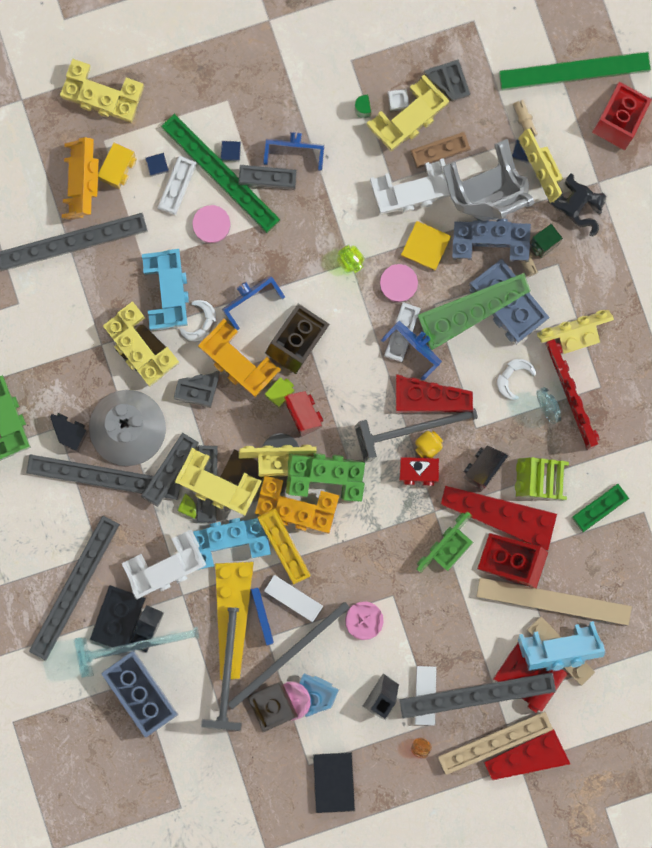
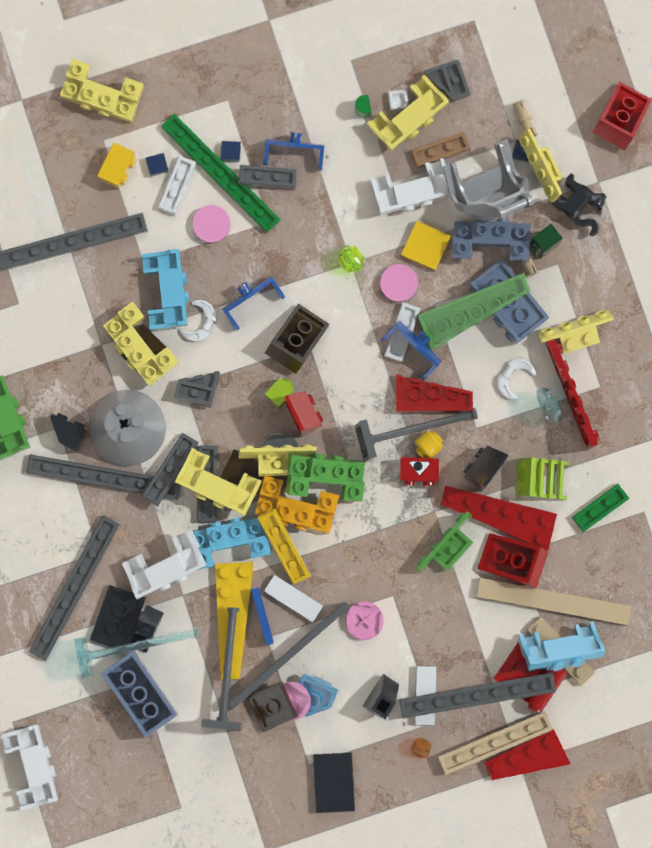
(36, 766): none -> white bracket
(81, 178): light orange bracket -> none
(188, 506): lime tile -> none
(236, 365): light orange bracket -> none
(574, 71): green tile -> none

